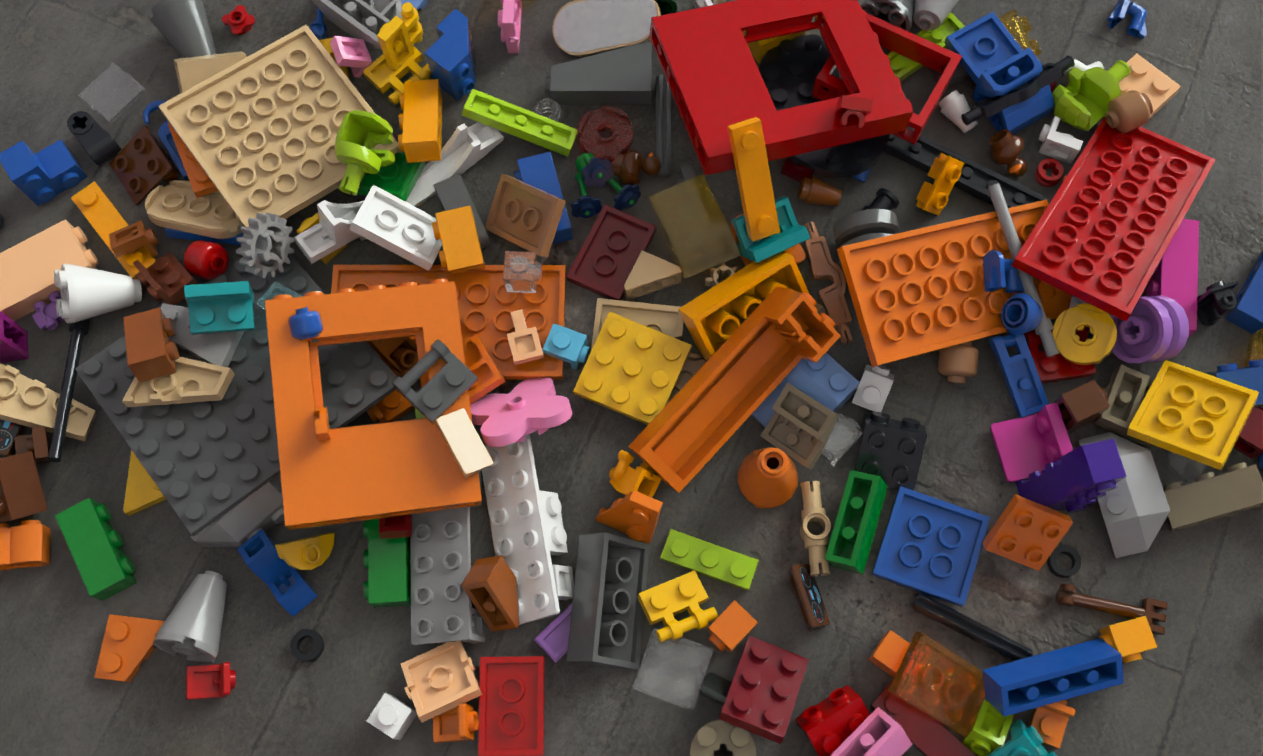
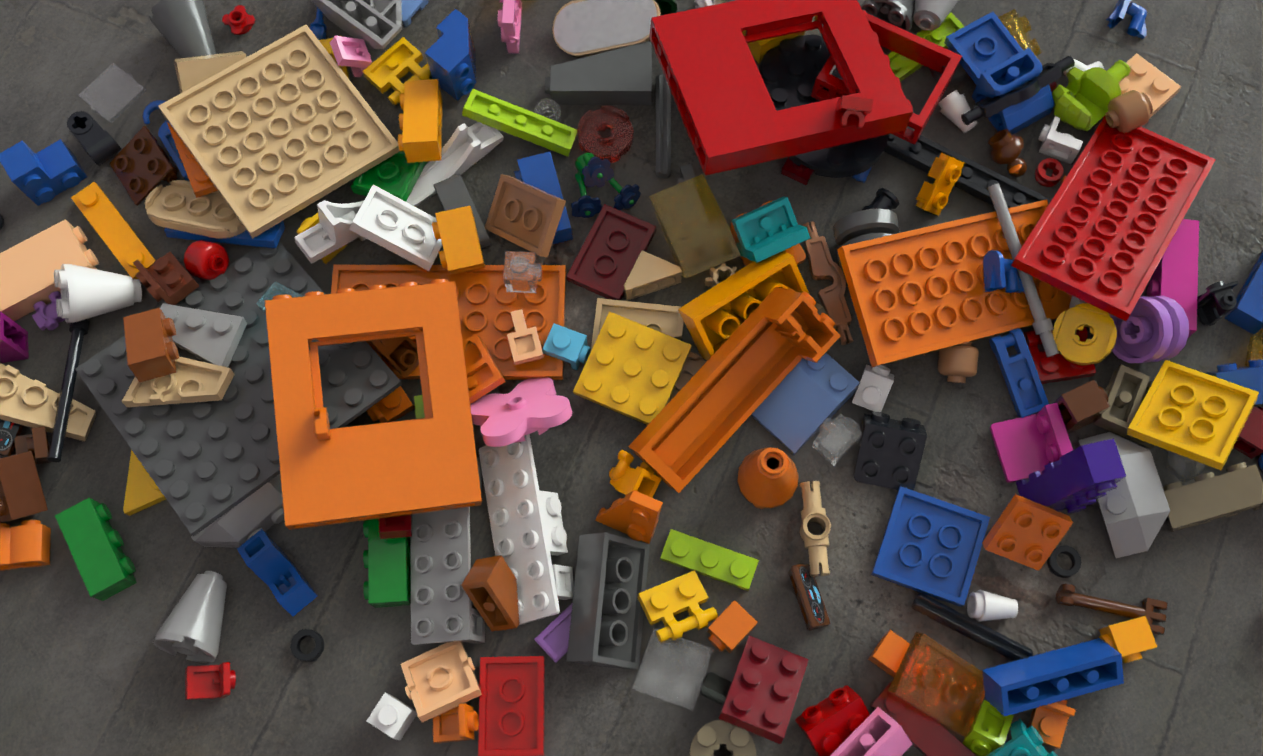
(125, 646): orange wing -> none
(132, 238): dark orange bracket -> none
(220, 307): teal bracket -> none
(265, 245): light grey gear -> none
(305, 324): blue piece -> none
(306, 552): yellow plate -> none
(355, 147): lime piece -> none
(399, 36): yellow plate -> none
(442, 389): dark grey plate -> none
(464, 442): slope -> none
(629, 166): reddish brown animal -> none
(754, 178): light orange plate -> none
(799, 426): dark tan slope -> none
(818, 192): dark orange cone -> none
(856, 522): green brick -> none
(990, 606): none -> white cone
(1021, 314): blue cone -> none

